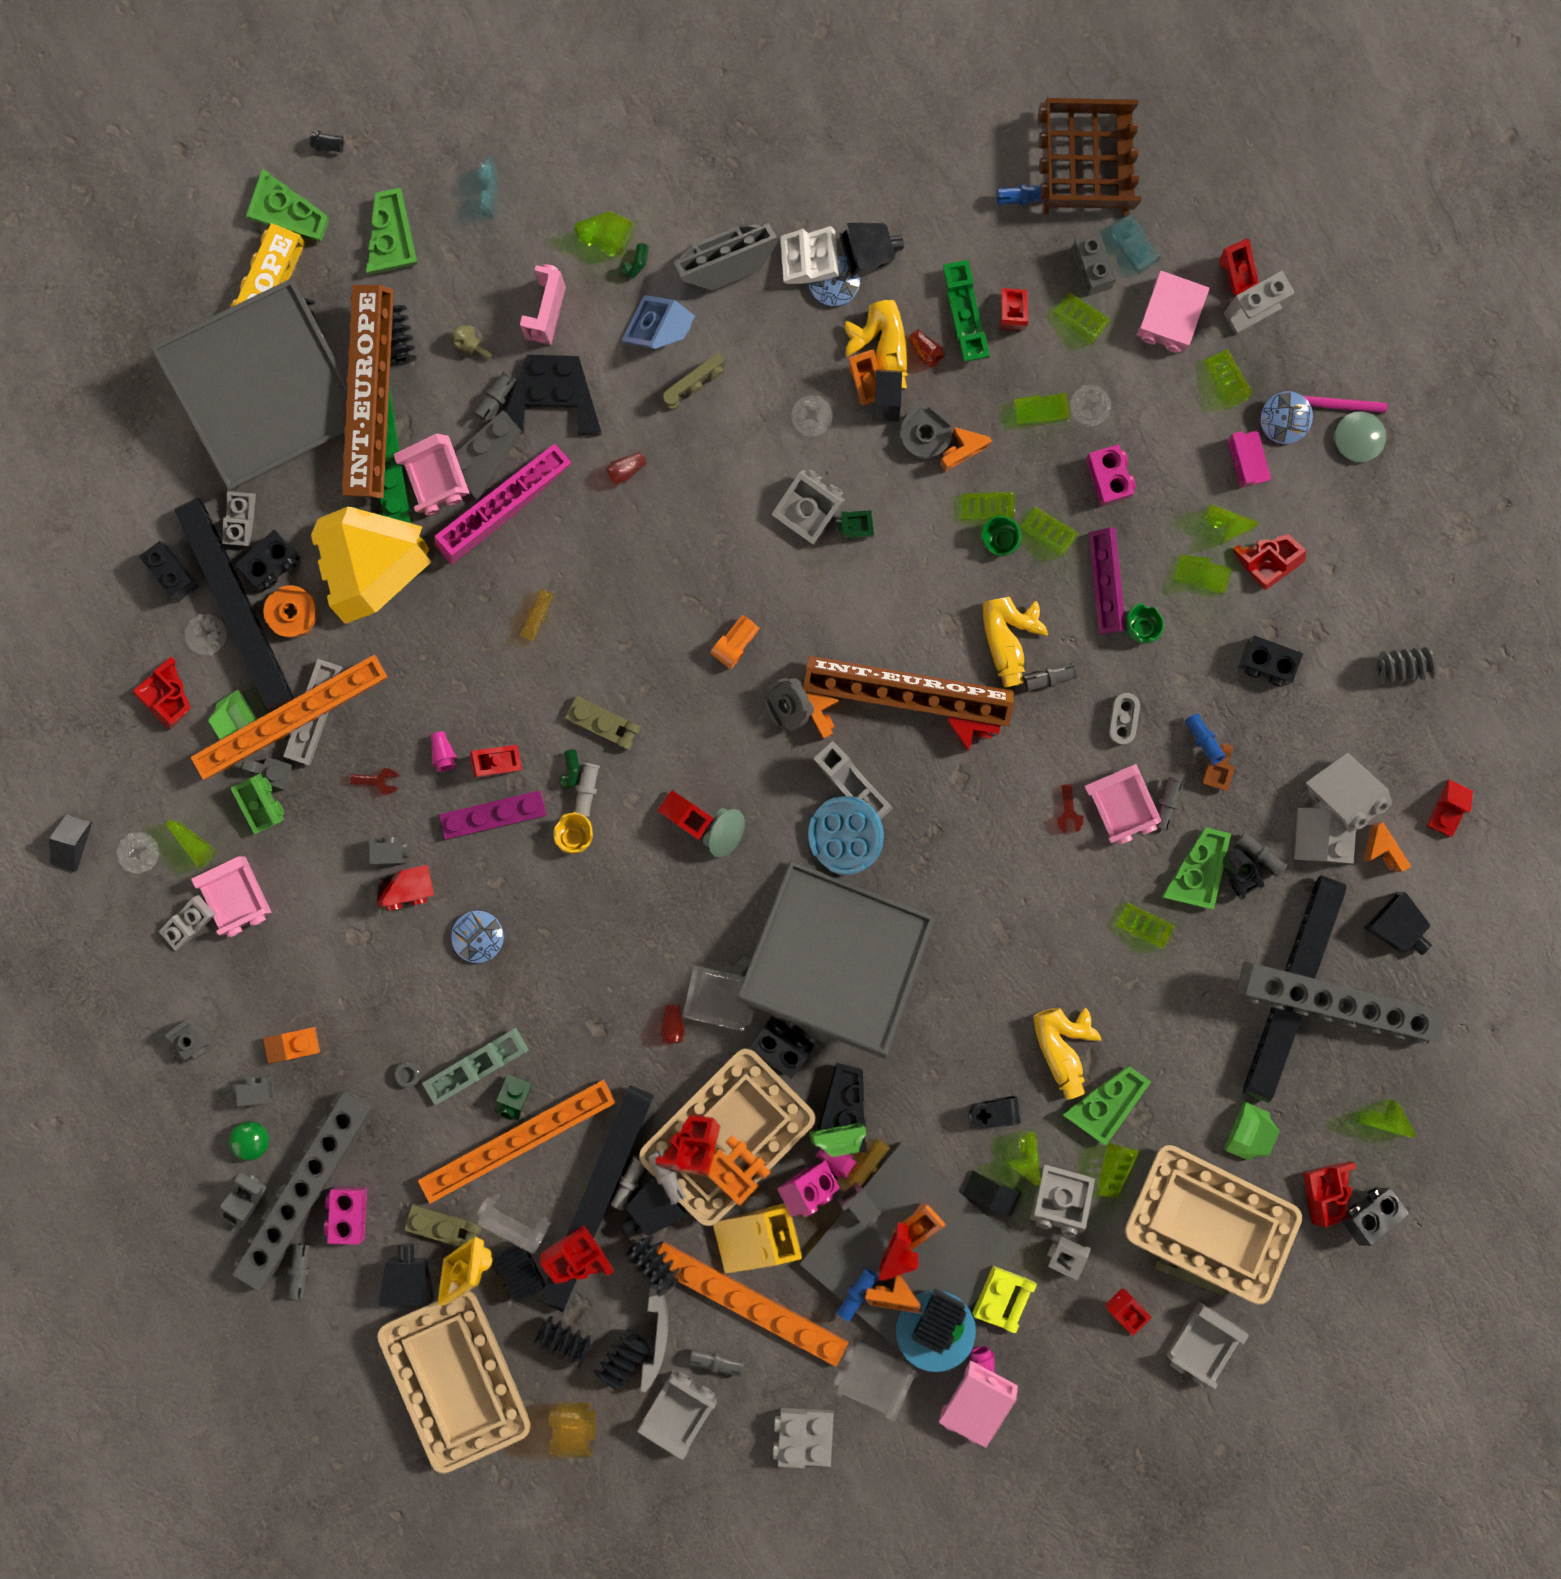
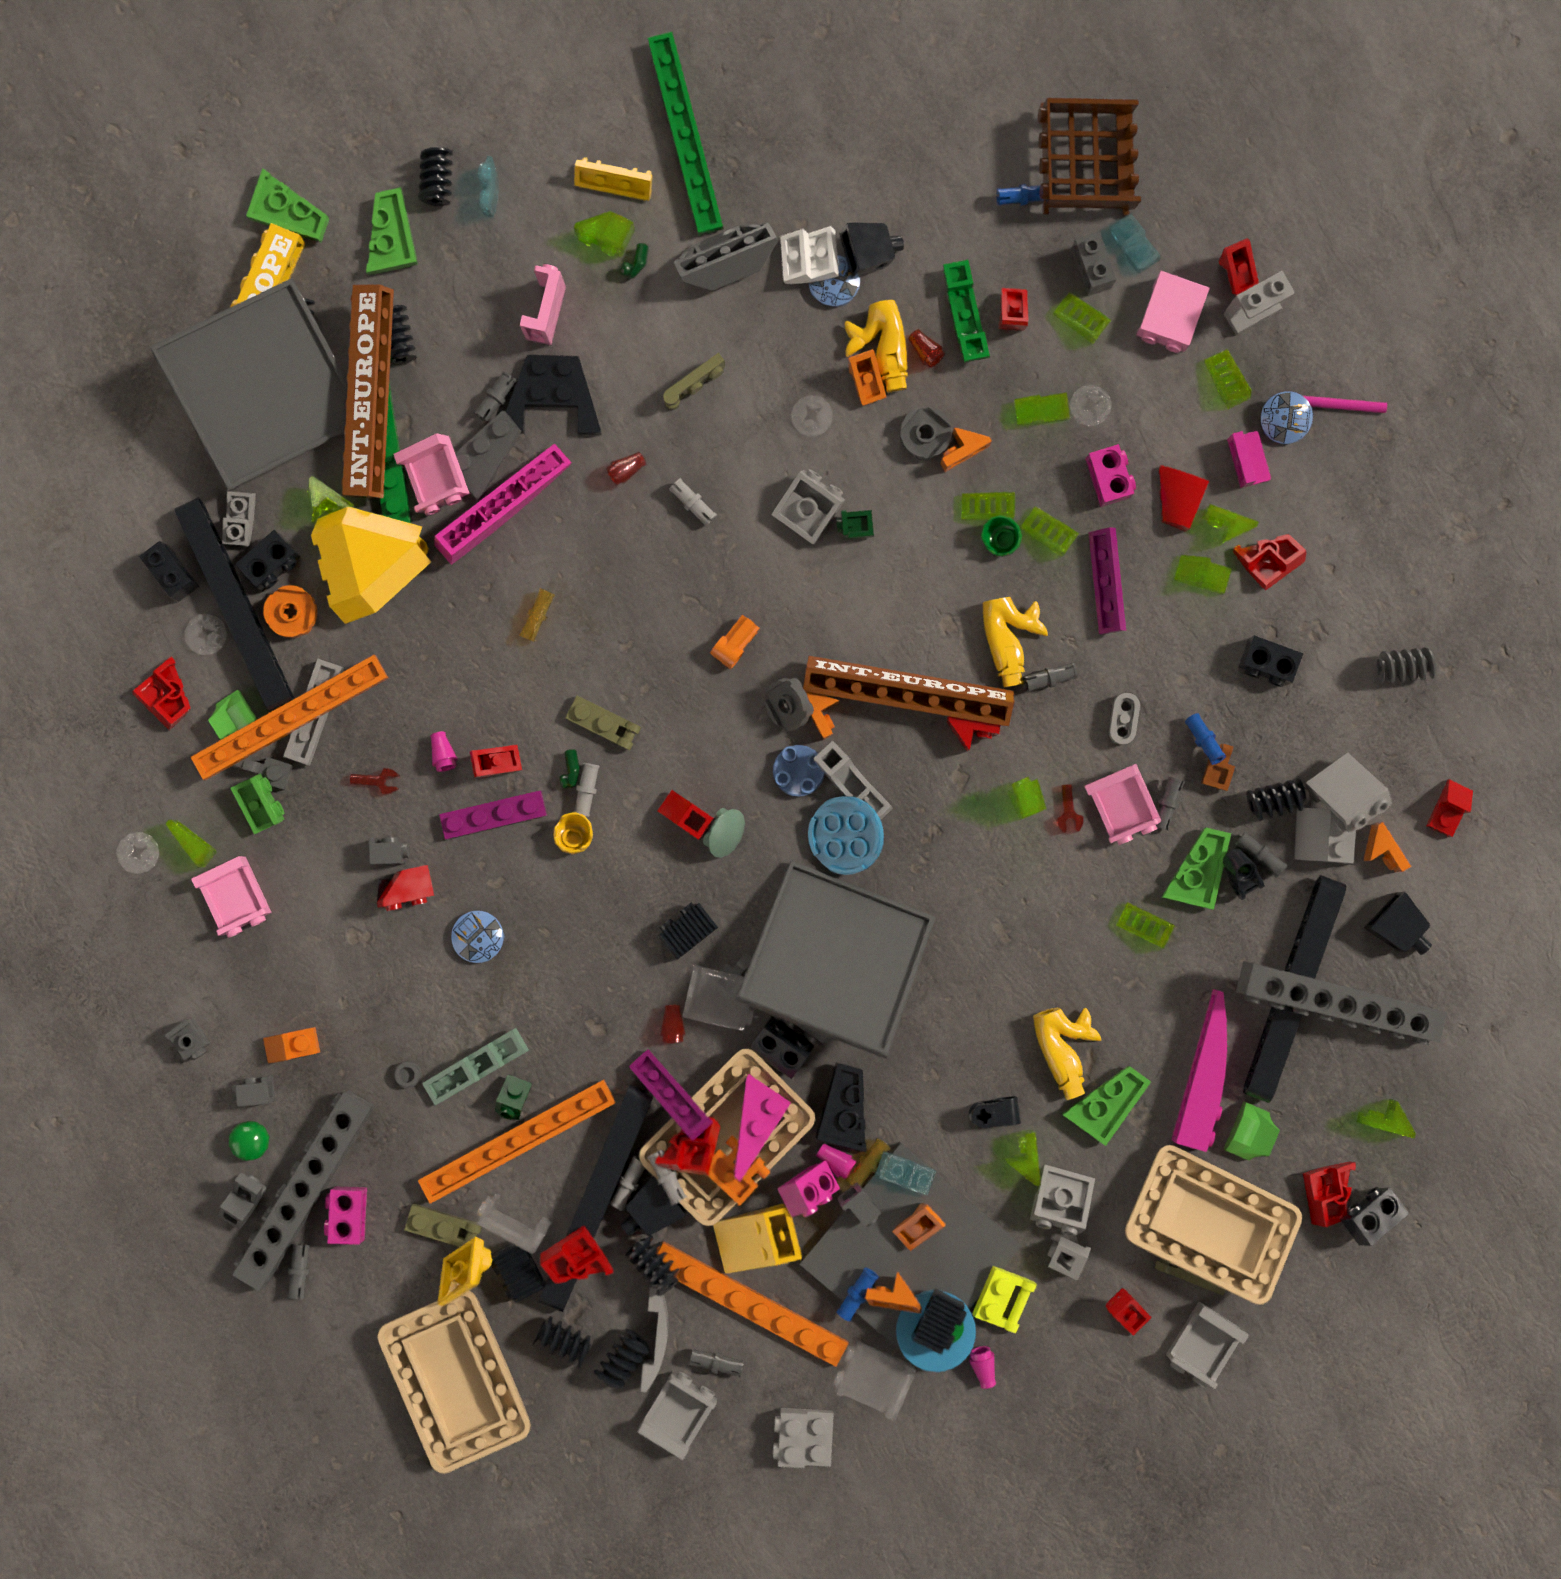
(69, 842): black slope -> none
(187, 923): light grey slope -> none
(323, 499): none -> clear neon green slope
(326, 142): black pin -> none
(406, 1280): black torso -> none
(434, 175): none -> black piece
(465, 339): olive piece -> none
(572, 1430): clear yellow brick -> none
(613, 179): none -> yellow plate
(658, 323): medium blue slope -> none
(670, 1094): none -> magenta plate
(685, 133): none -> green plate
(687, 930): none -> black brick
(692, 502): none -> light grey pin
(760, 1115): none -> dark pink wing
(797, 771): none -> medium blue dish
(840, 1139): bright green slope -> none
(887, 395): black slope -> none
(897, 1257): red slope -> none
(905, 1173): none -> clear light blue slope
(979, 1405): bright pink panel -> none
(991, 1193): black slope -> none
(1027, 797): none -> clear neon green slope
(1115, 1169): clear neon green slope -> none
(1144, 624): green hair -> none
(1180, 496): none -> red slope
(1205, 1082): none -> dark pink slope
(1276, 798): none -> black piece
(1360, 437): sand green dish -> none

